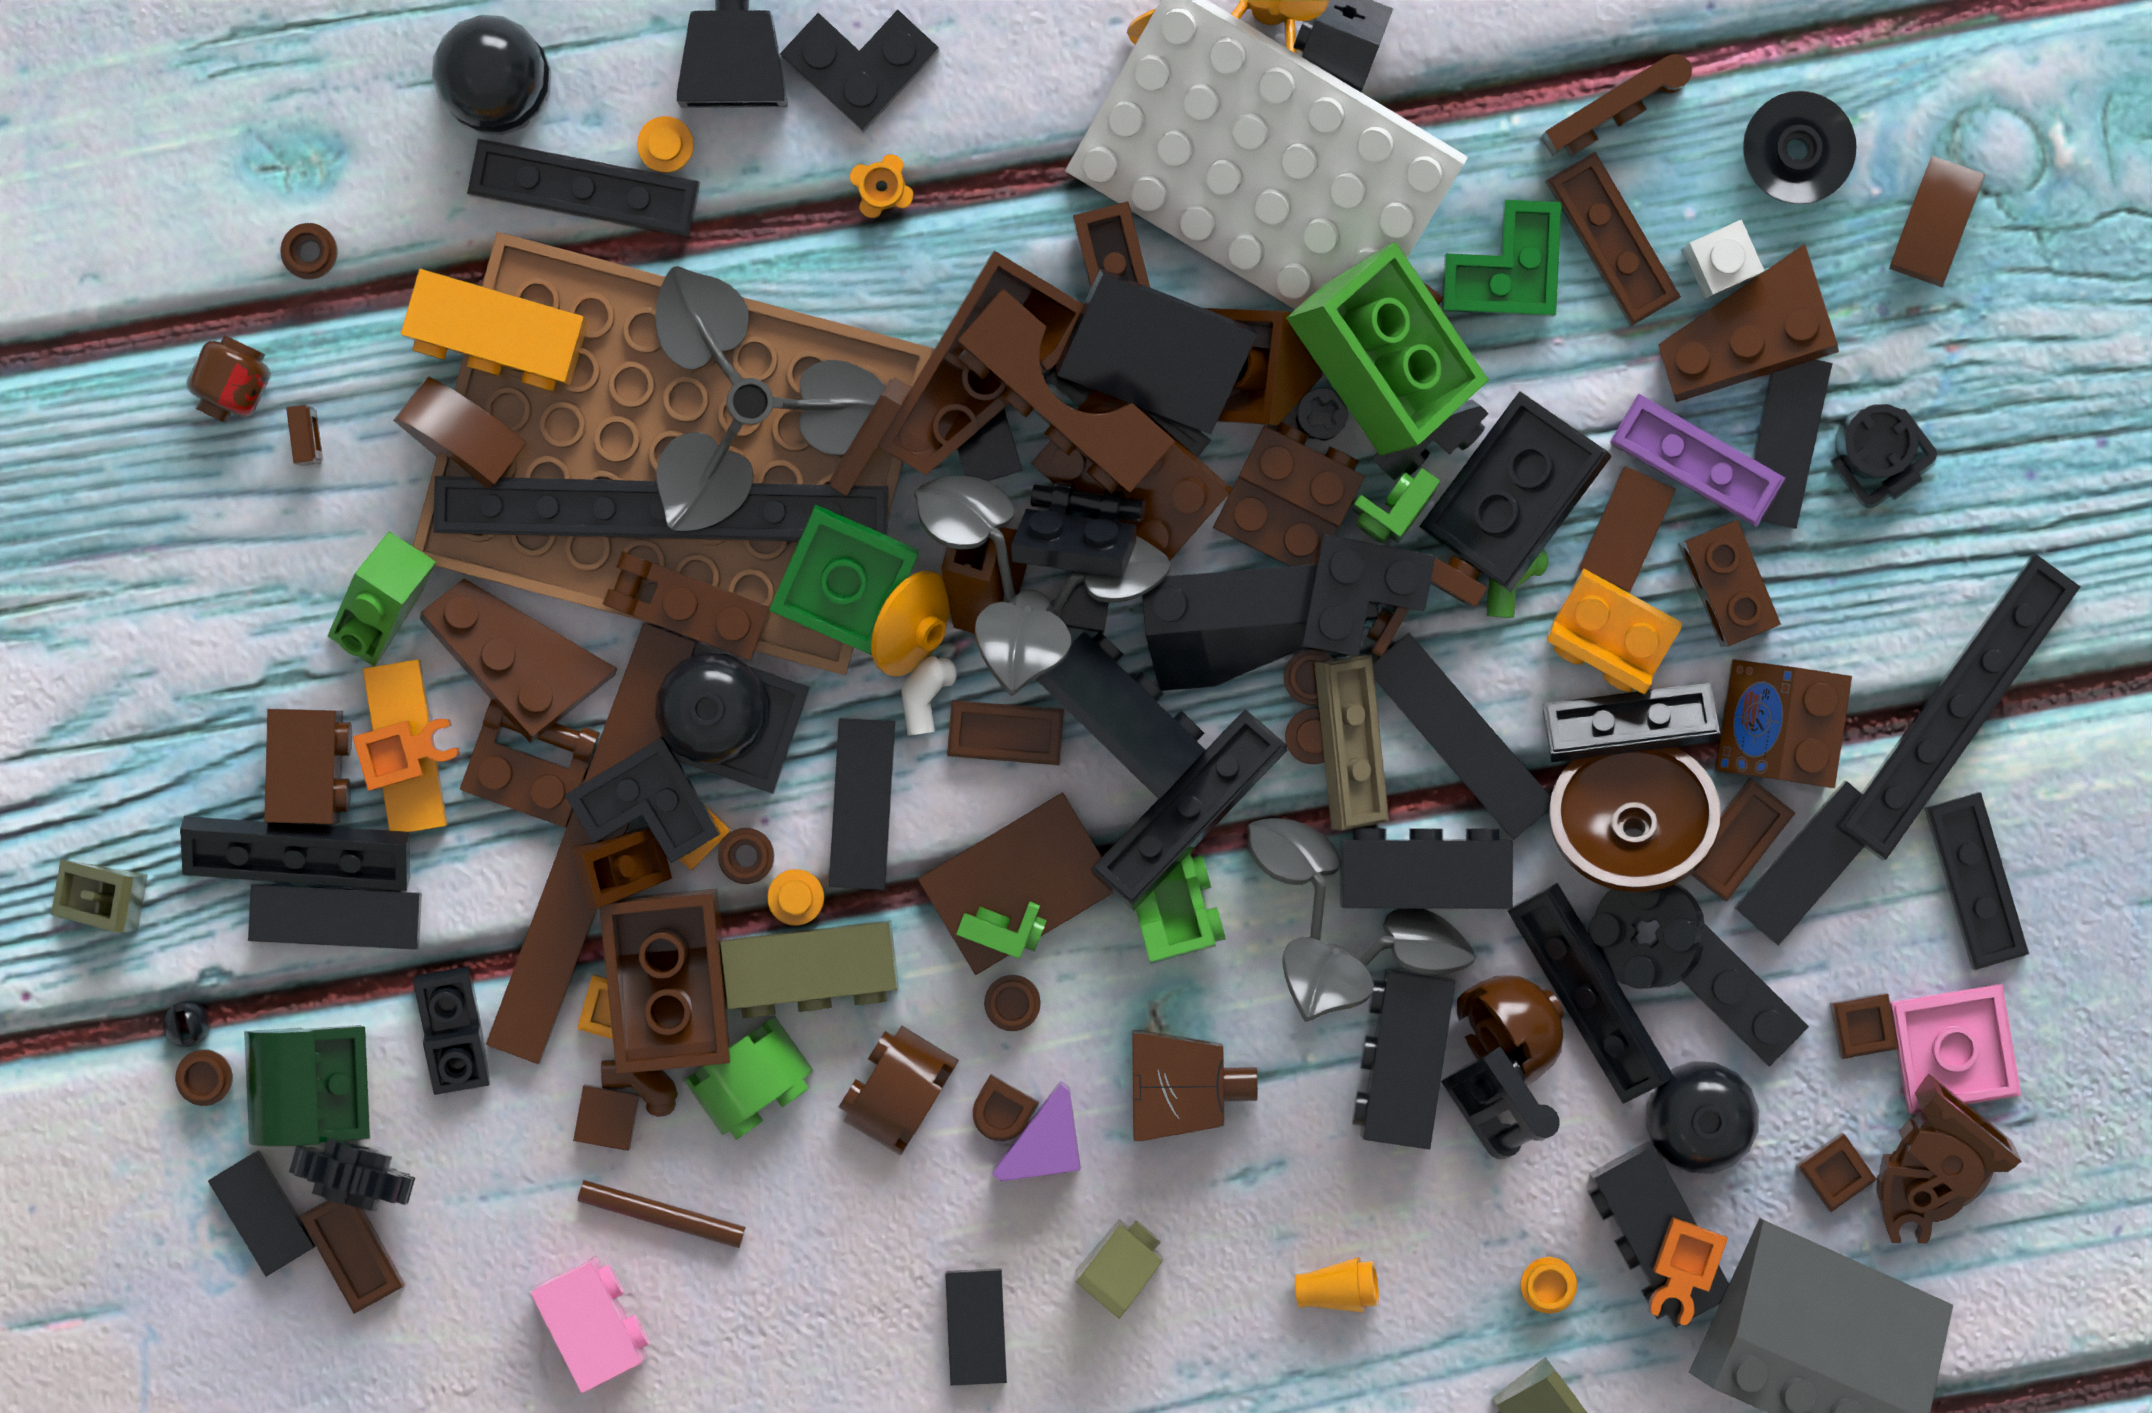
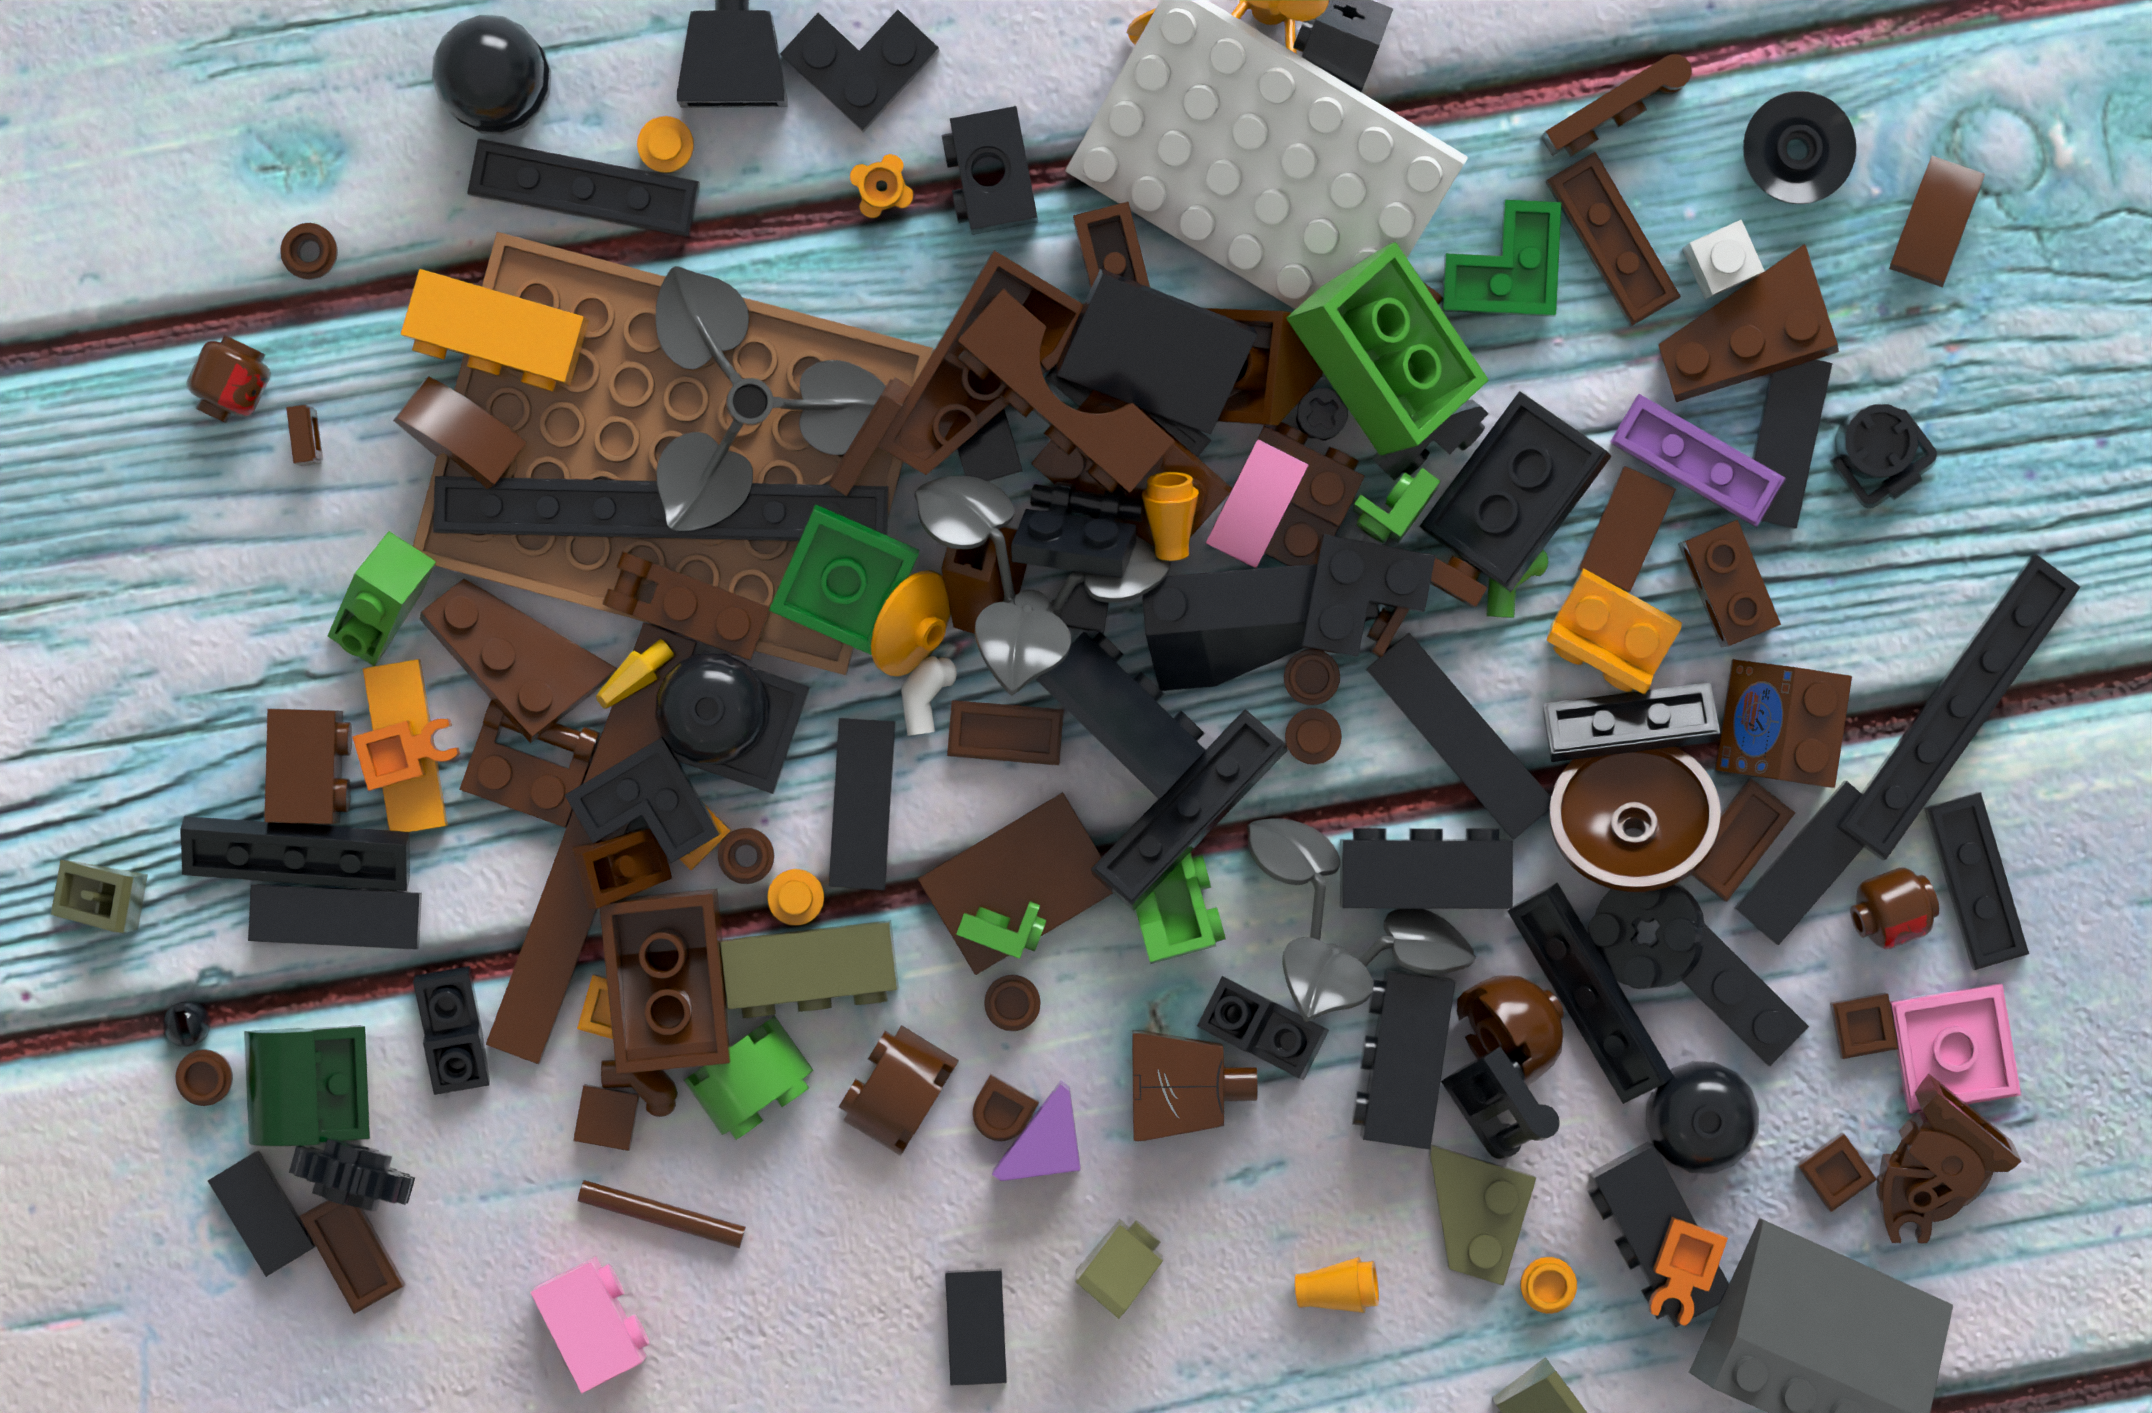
(634, 674): none -> yellow bar
(995, 136): none -> black brick
(1170, 512): none -> light orange cone
(1256, 504): none -> bright pink slope
(1262, 1028): none -> black slope
(1351, 742): dark tan tile -> none
(1479, 1212): none -> olive wing
(1895, 908): none -> reddish brown head

